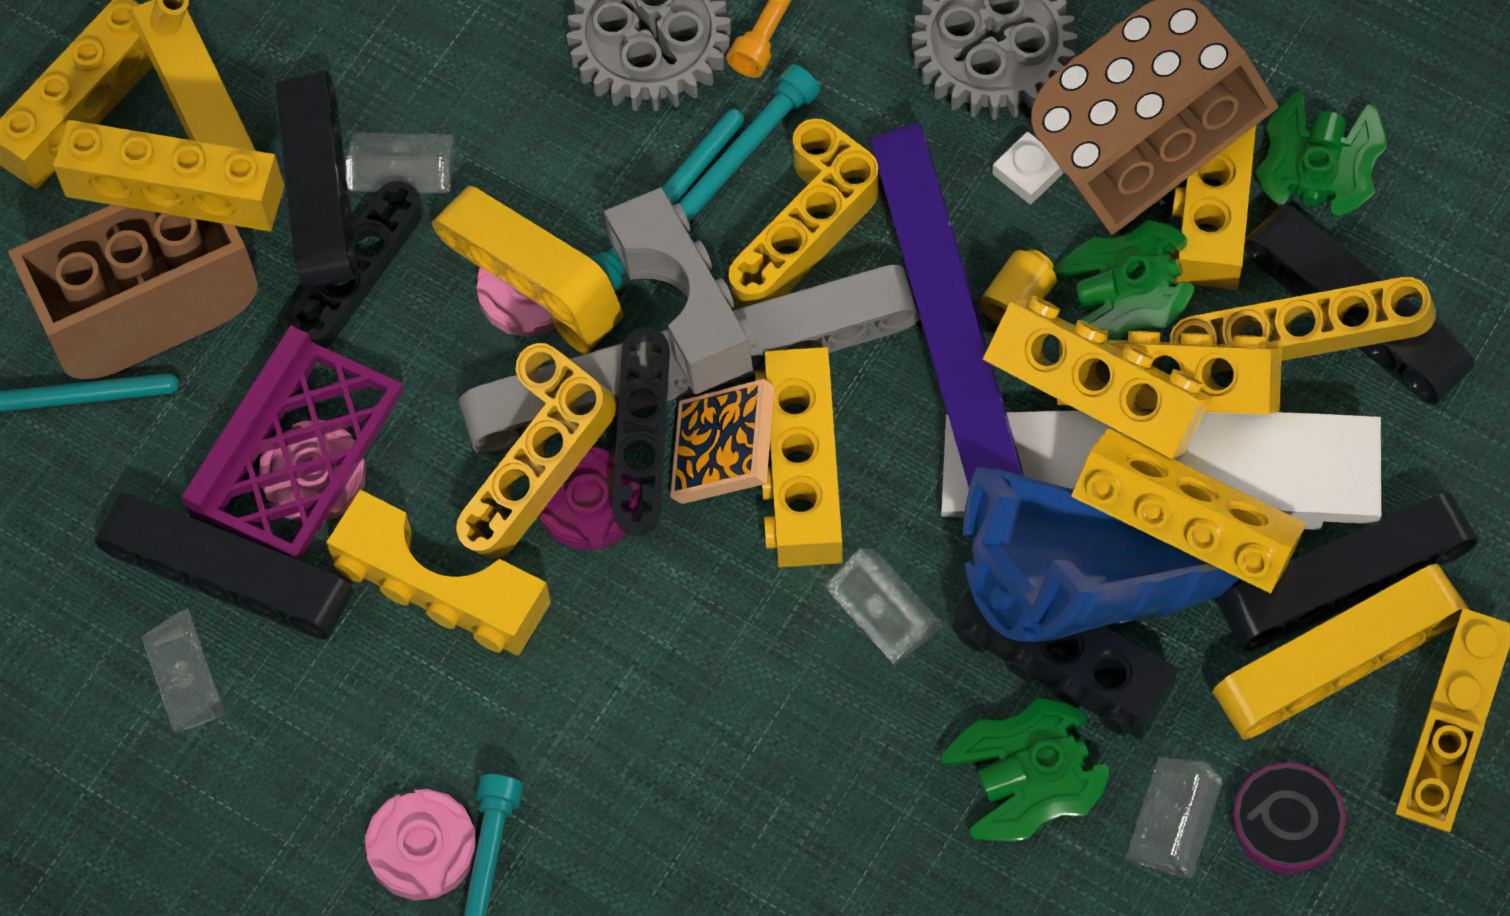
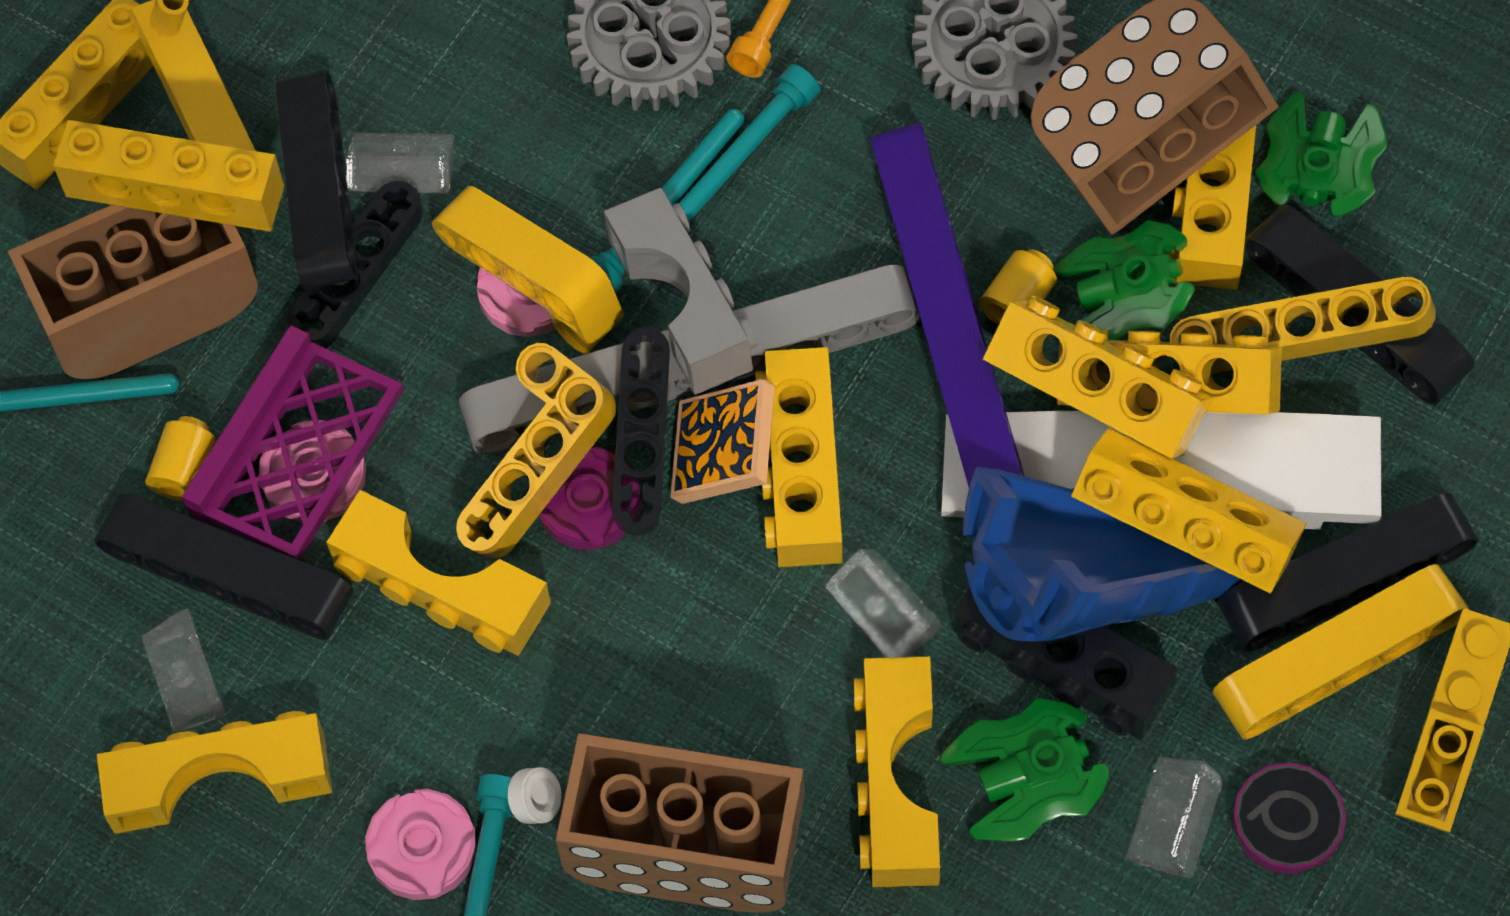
(147, 780): none -> yellow arch
(179, 456): none -> yellow brick
(534, 795): none -> white tile
(680, 824): none -> medium nougat brick
(795, 226): yellow beam -> none
(902, 835): none -> yellow arch
(1027, 168): white plate -> none

